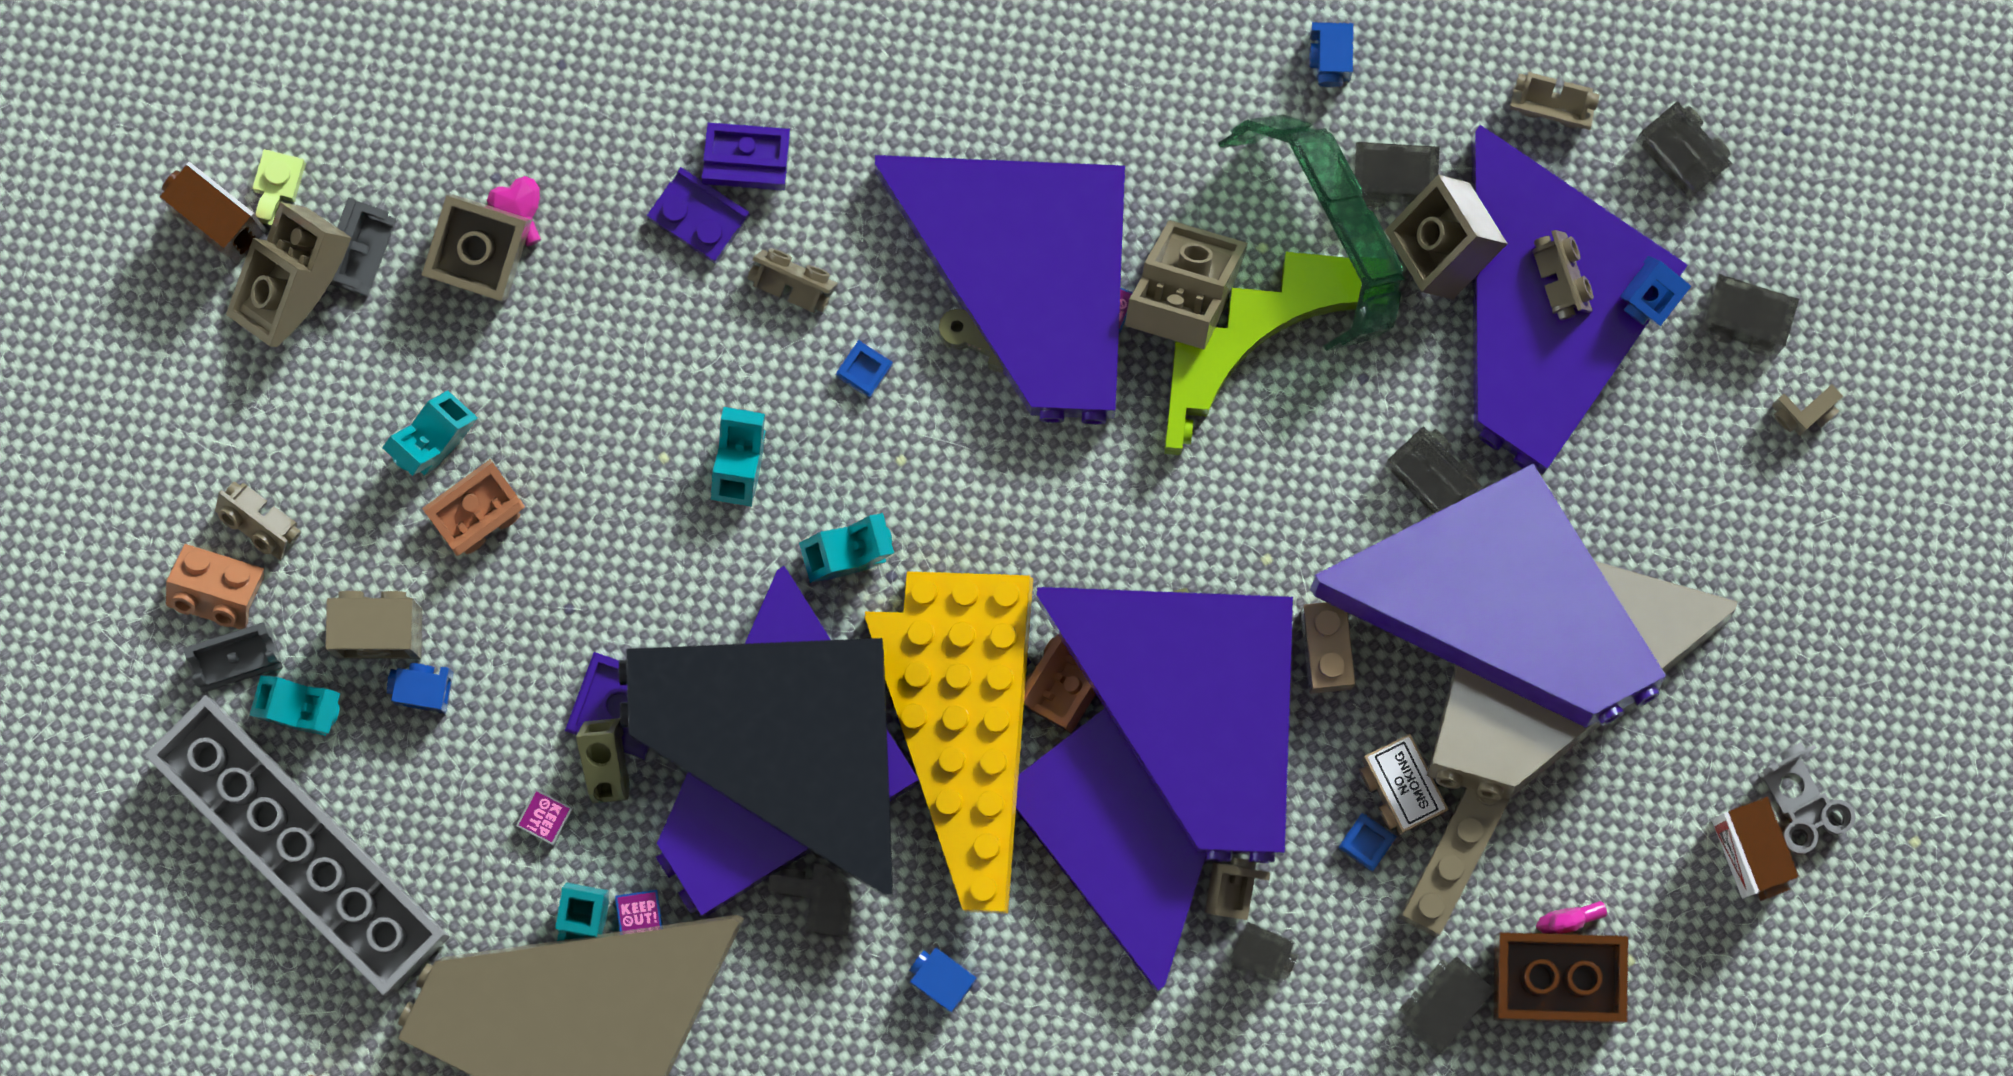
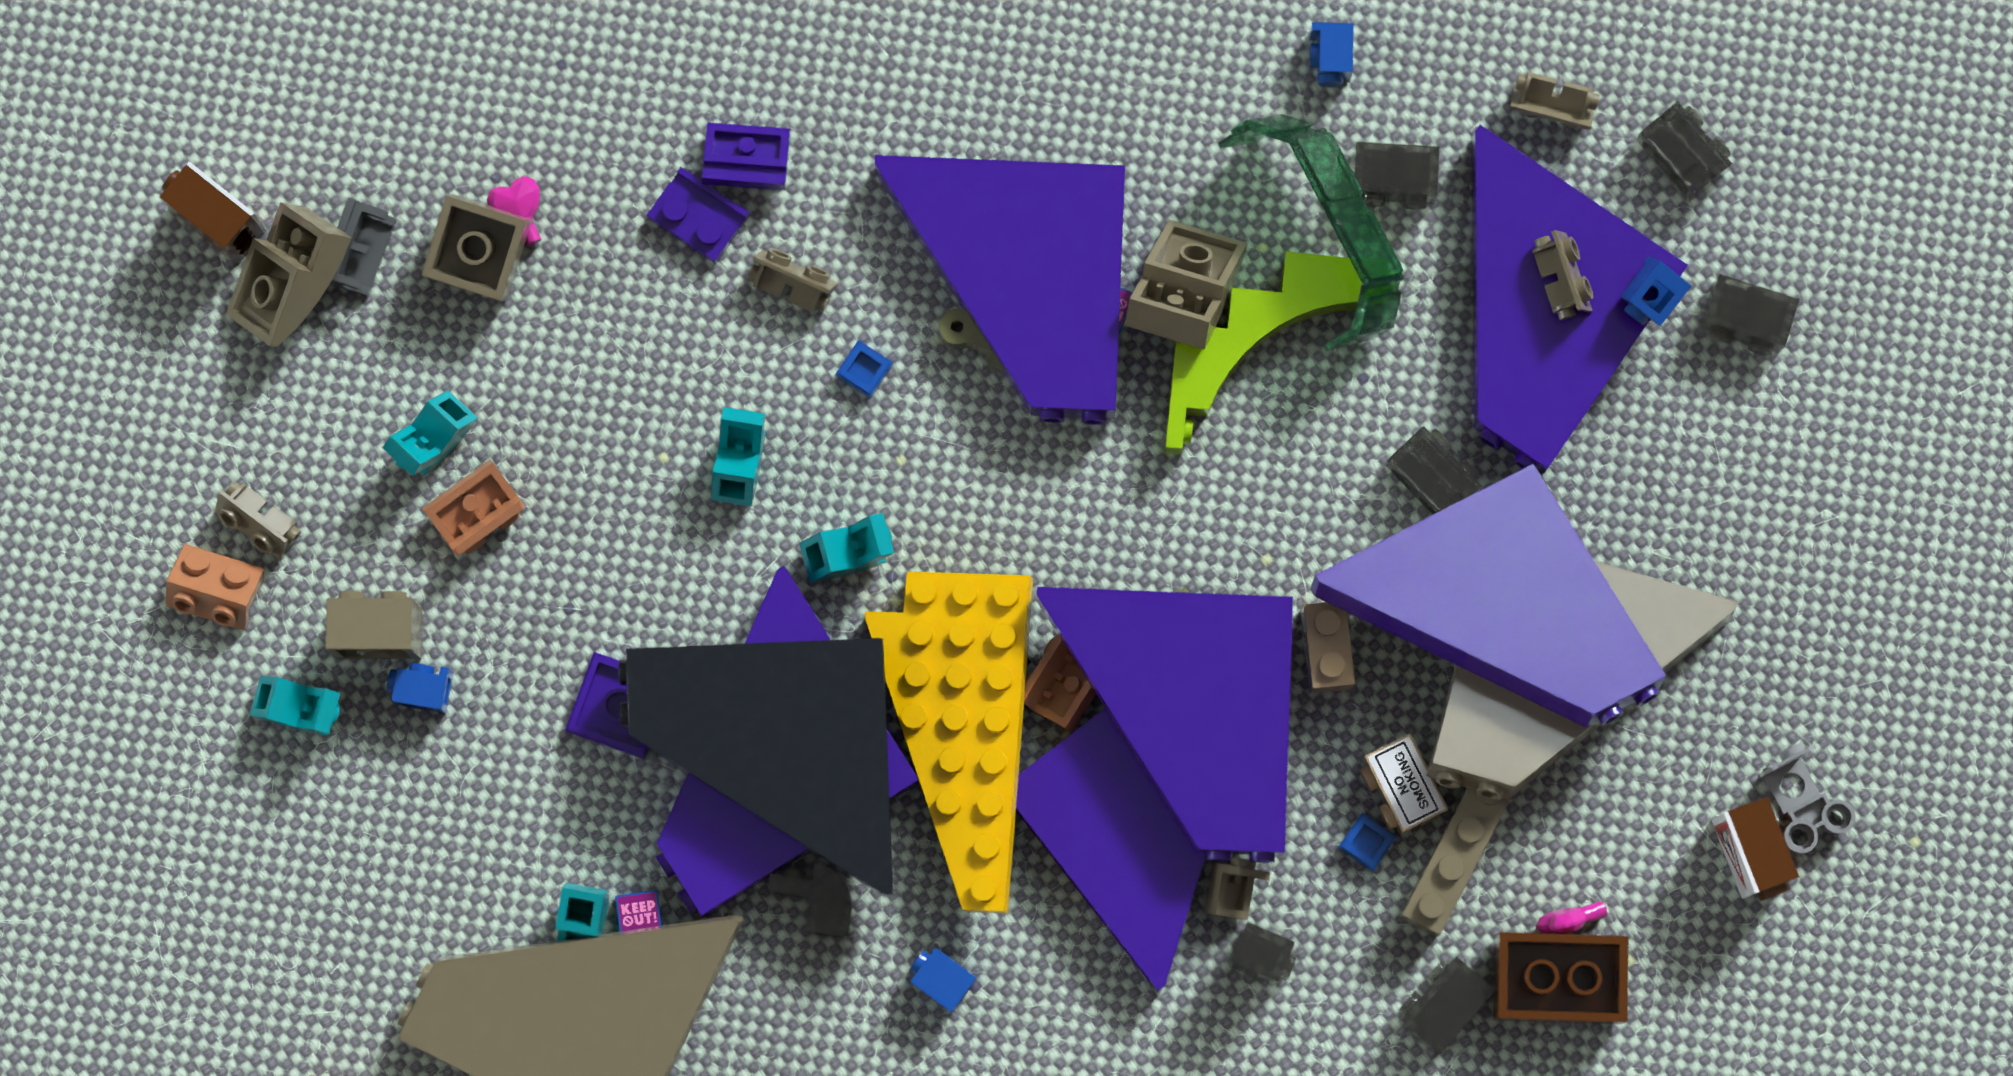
(233, 657): dark grey hinge -> none
(277, 180): yellowish green plate -> none
(297, 846): light grey brick -> none
(544, 817): tile -> none
(604, 760): olive leg -> none
(1445, 237): dark tan brick -> none
(1818, 411): dark tan bracket -> none

